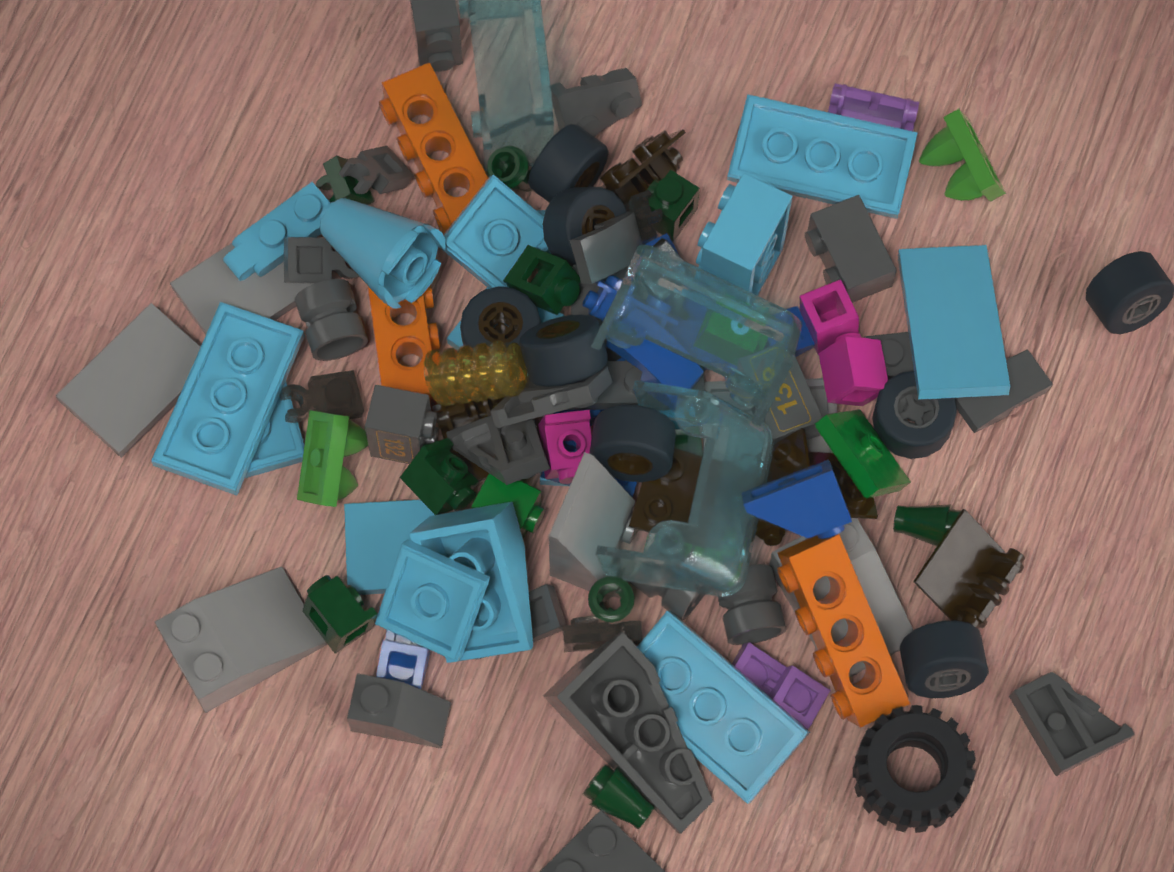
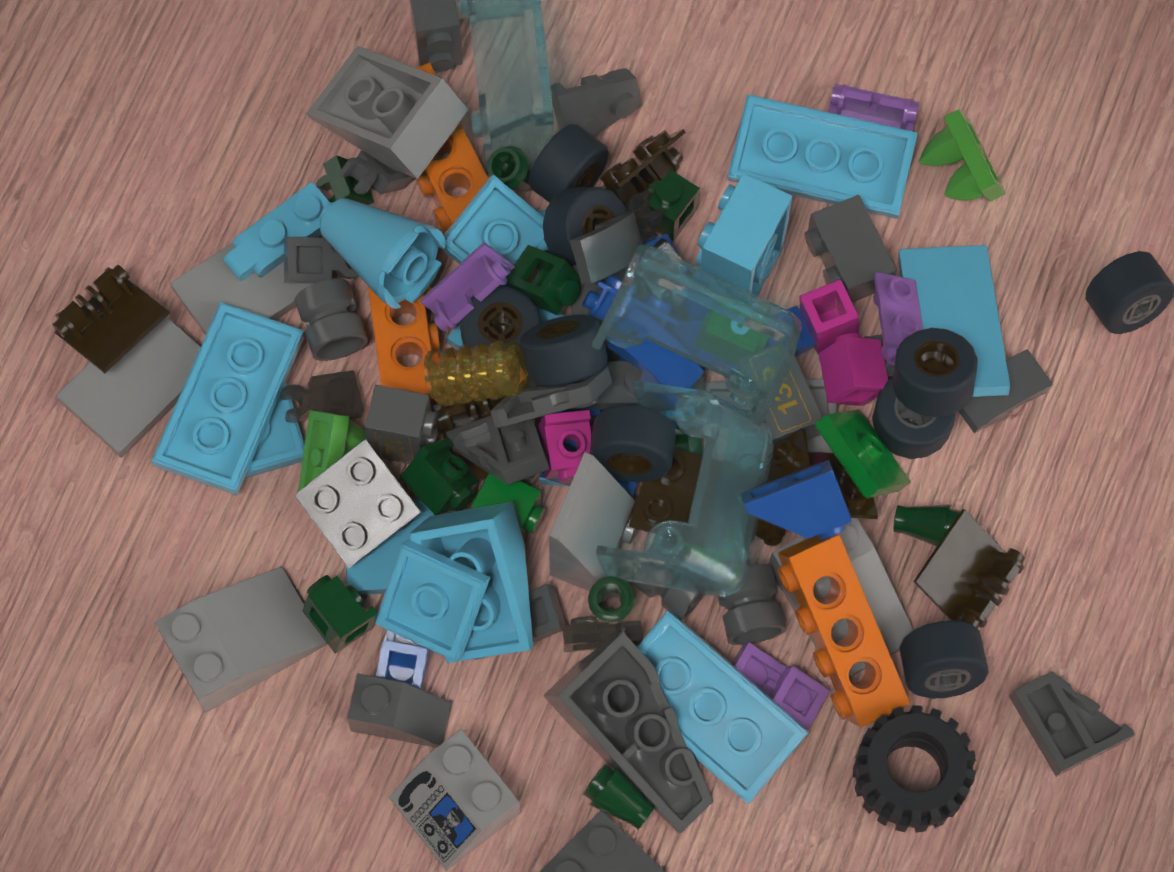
(109, 321): none -> dark brown hinge
(357, 503): none -> hinge
(389, 110): none -> light grey slope
(455, 800): none -> light grey slope
(473, 277): none -> medium lavender hinge
(897, 310): none -> medium lavender hinge
(934, 372): none -> black wheel

